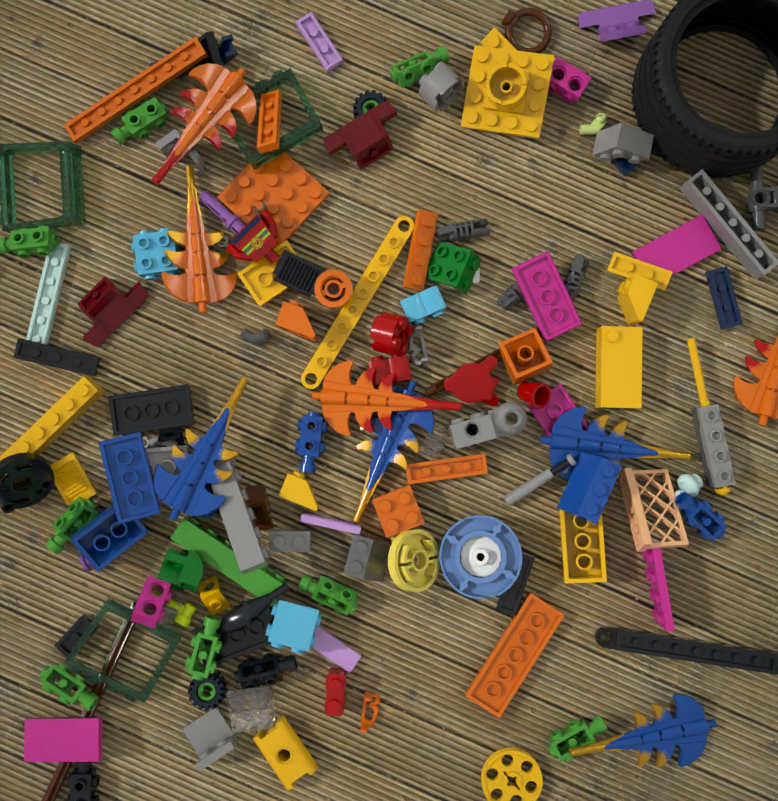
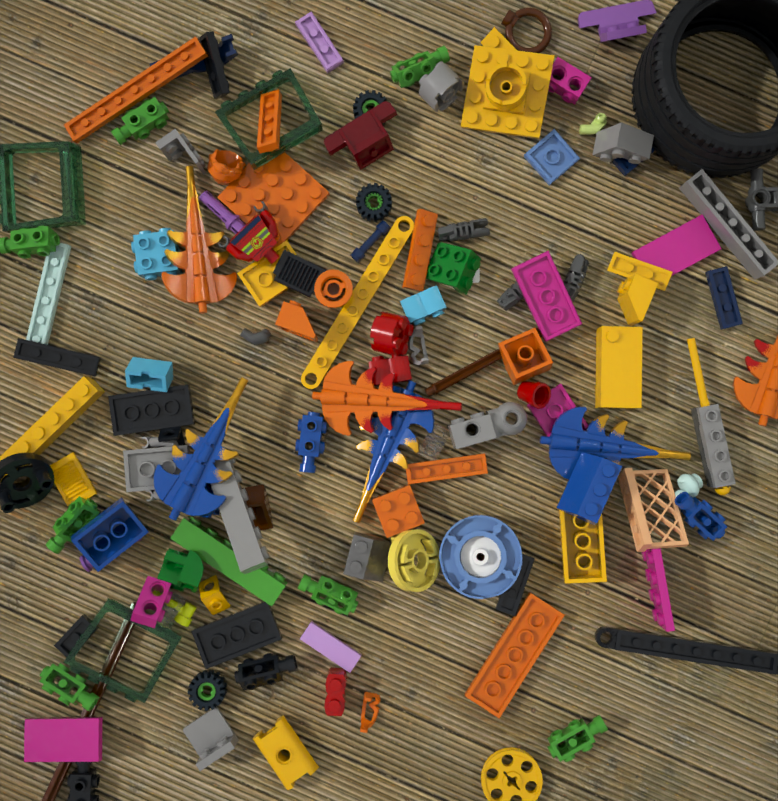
(109, 308): dark red plate -> none
(129, 477): blue tile -> none
(149, 373): none -> medium azure brick
(203, 650): bright green brick -> none
(213, 108): orange animal -> none
(225, 166): none -> orange hair
(248, 611): black piece -> none
(251, 709): clear slope -> none
(290, 540): light grey brick -> none
(293, 626): medium azure brick -> none
(299, 491): yellow slope -> none
(331, 523): lavender tile -> none
(359, 253): none -> dark blue bar
(383, 199): none -> black bush
(473, 382): red tile -> none
(534, 483): light grey piece -> none
(551, 157): none -> medium blue tile
(686, 730): blue animal -> none

